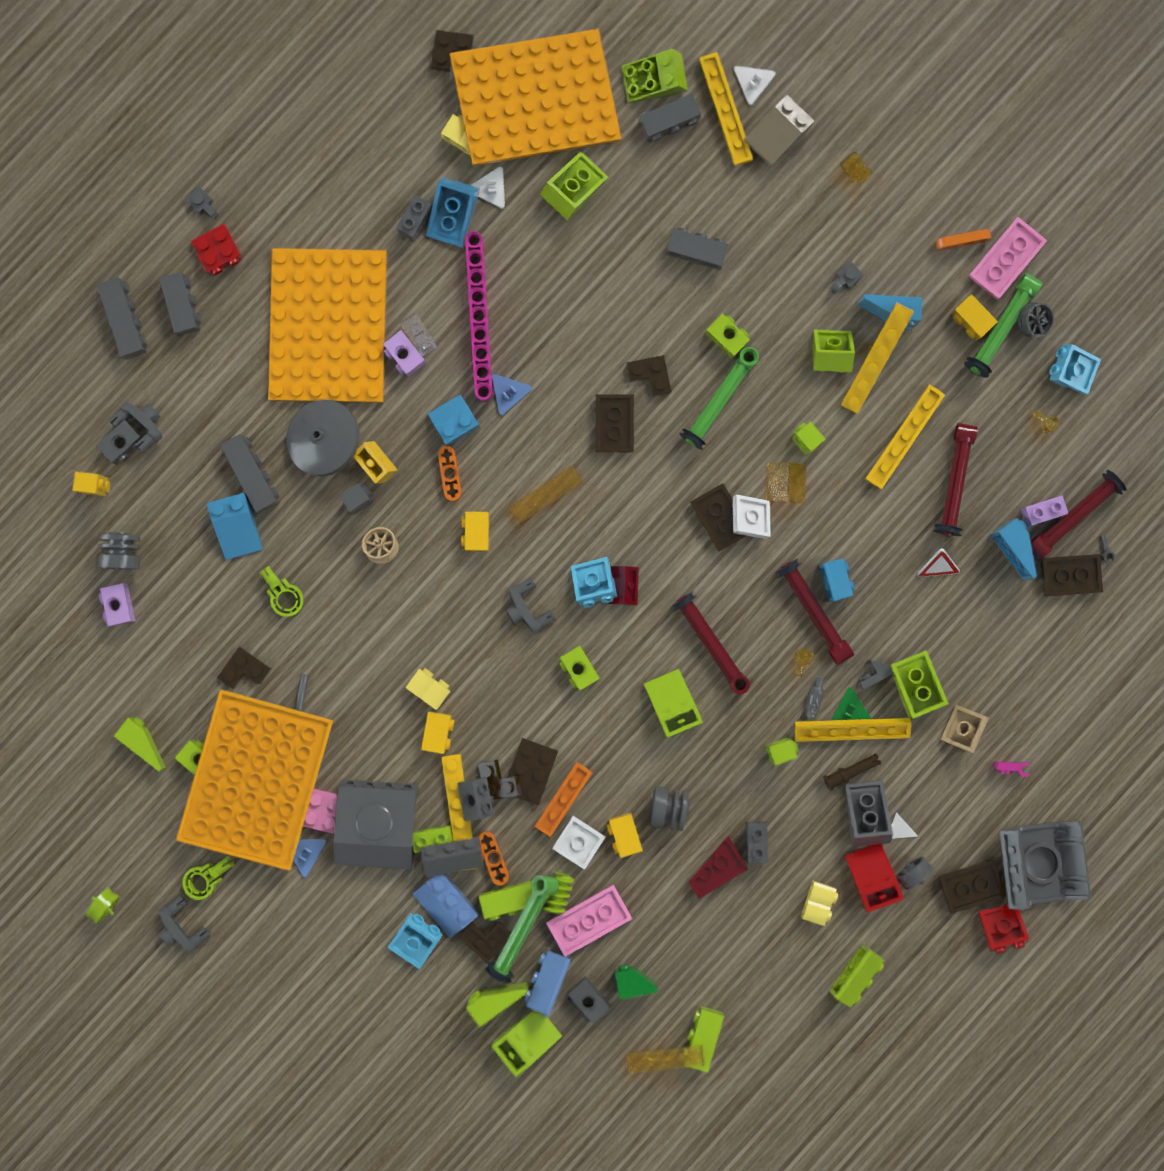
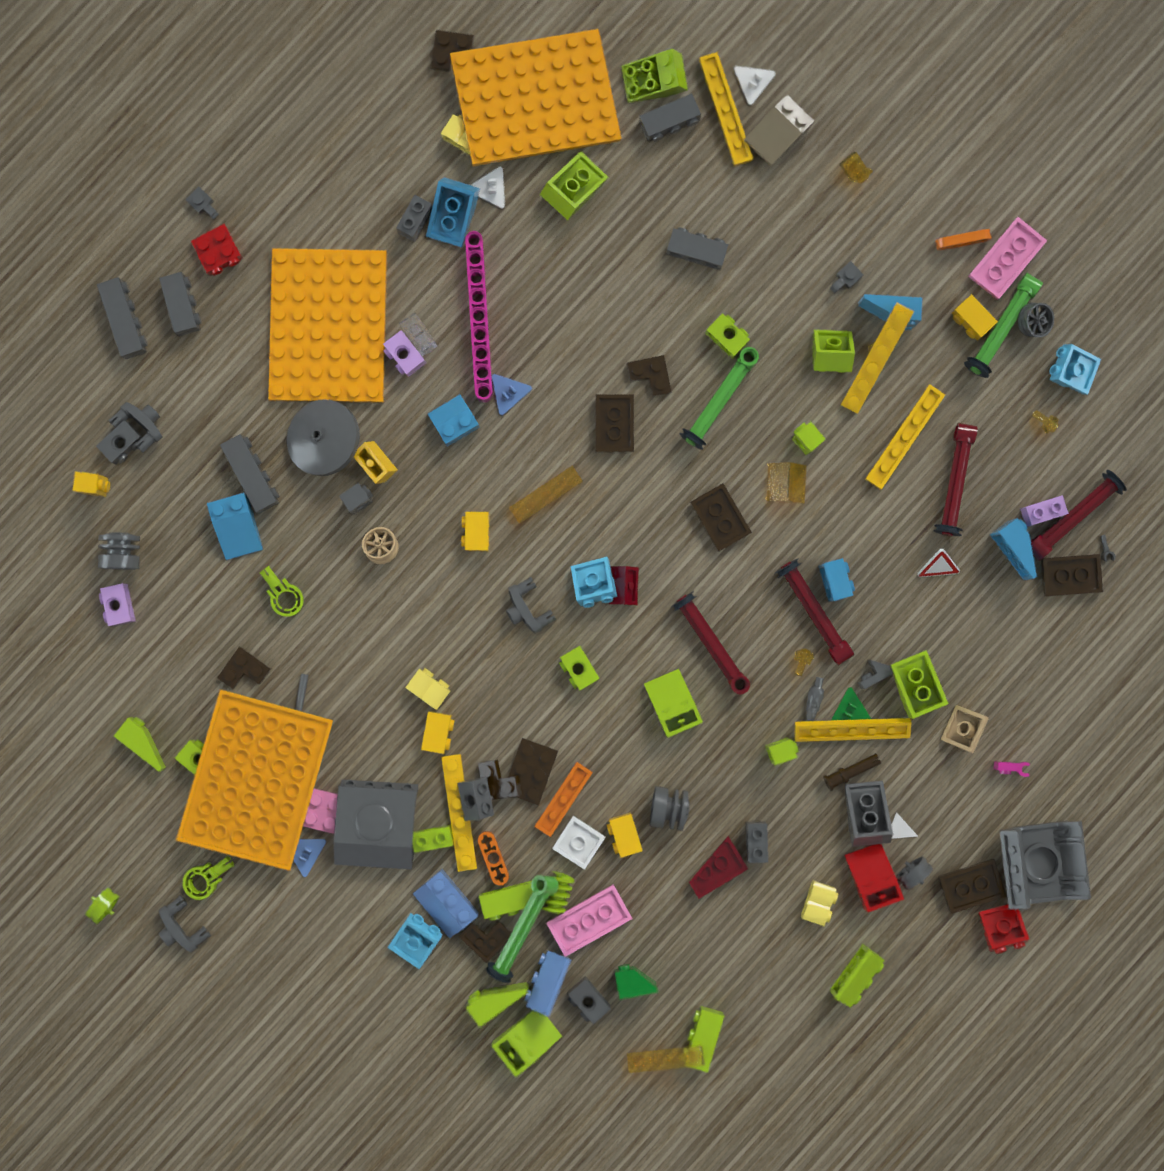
(442, 460): orange beam -> none
(452, 857): dark grey brick -> none
(751, 516): white plate -> none

